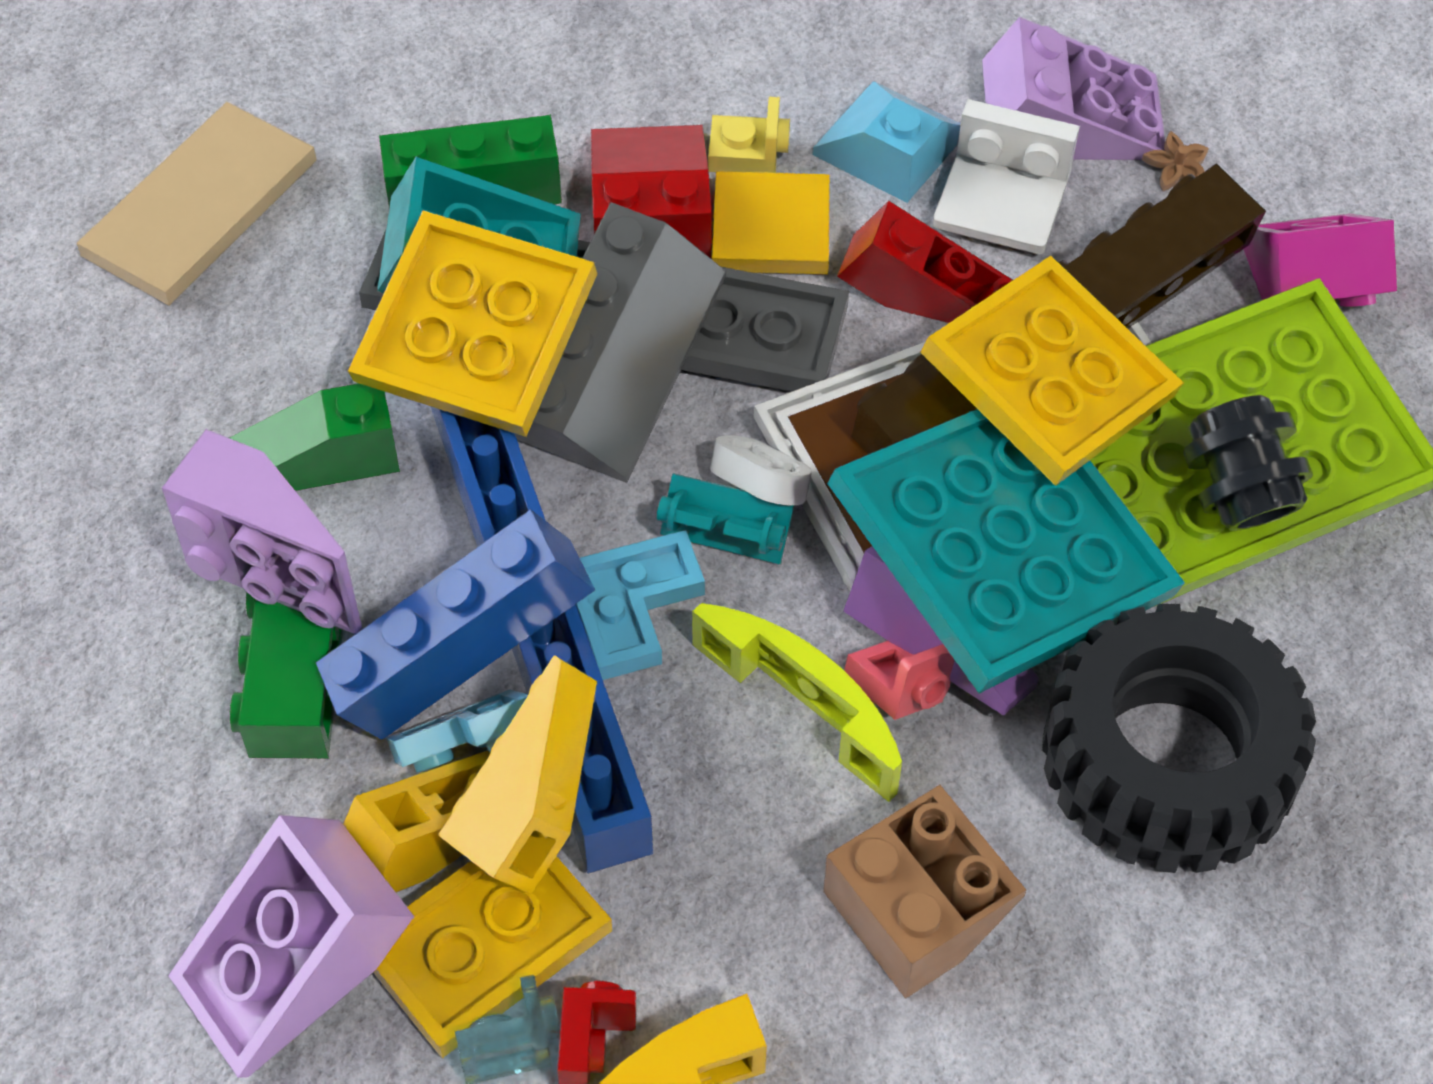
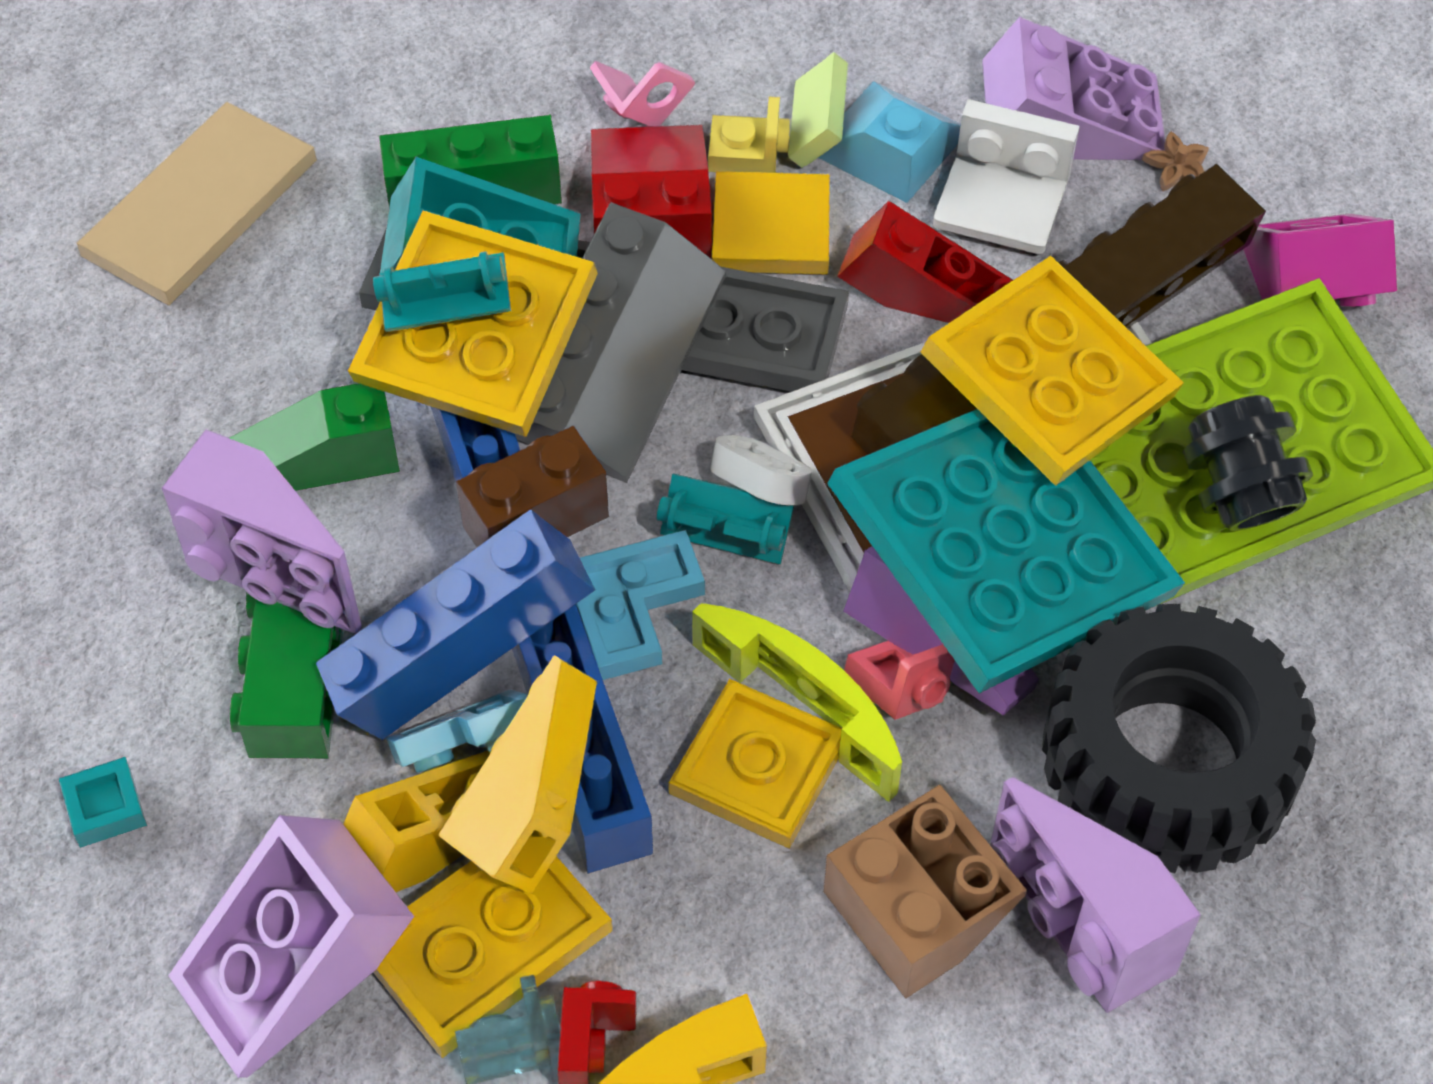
(102, 802): none -> teal plate
(443, 291): none -> teal hinge
(550, 476): none -> reddish brown brick
(631, 99): none -> bright pink bracket
(758, 763): none -> yellow tile
(818, 110): none -> yellowish green tile
(1095, 894): none -> lavender slope

